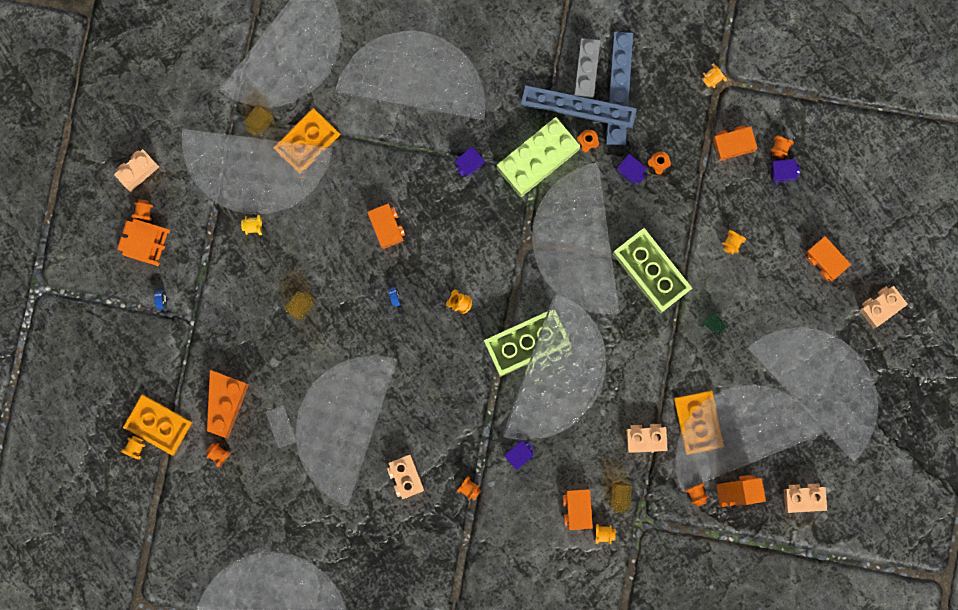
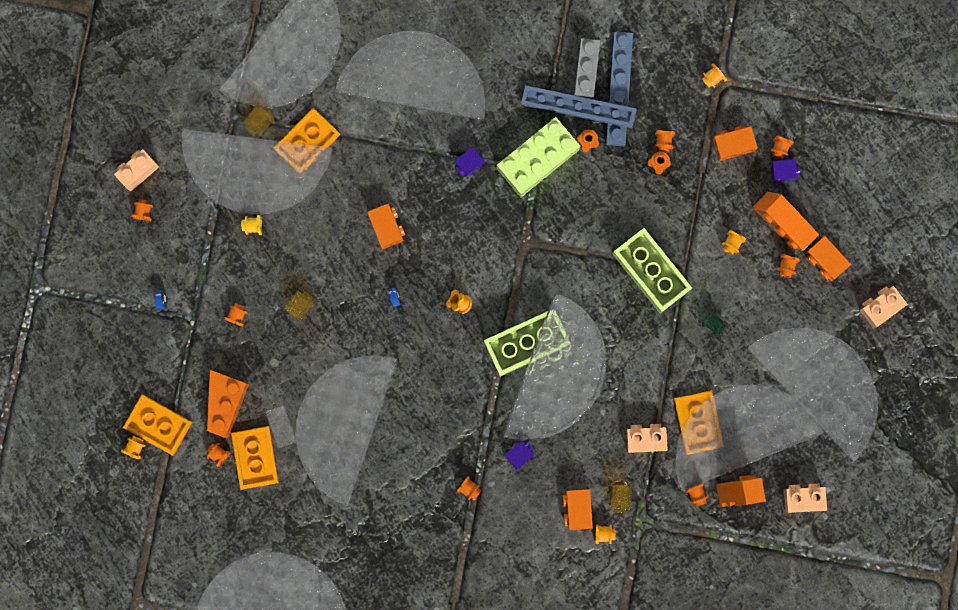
(143, 241): orange plate -> none
(236, 314): none -> orange brick
(255, 457): none -> light orange tile
(406, 477): light nougat brick -> none
(574, 242): clear plate -> none
(632, 170): dark purple brick -> none
(664, 140): none -> orange brick
(785, 220): none -> orange wedge
(787, 265): none -> orange brick

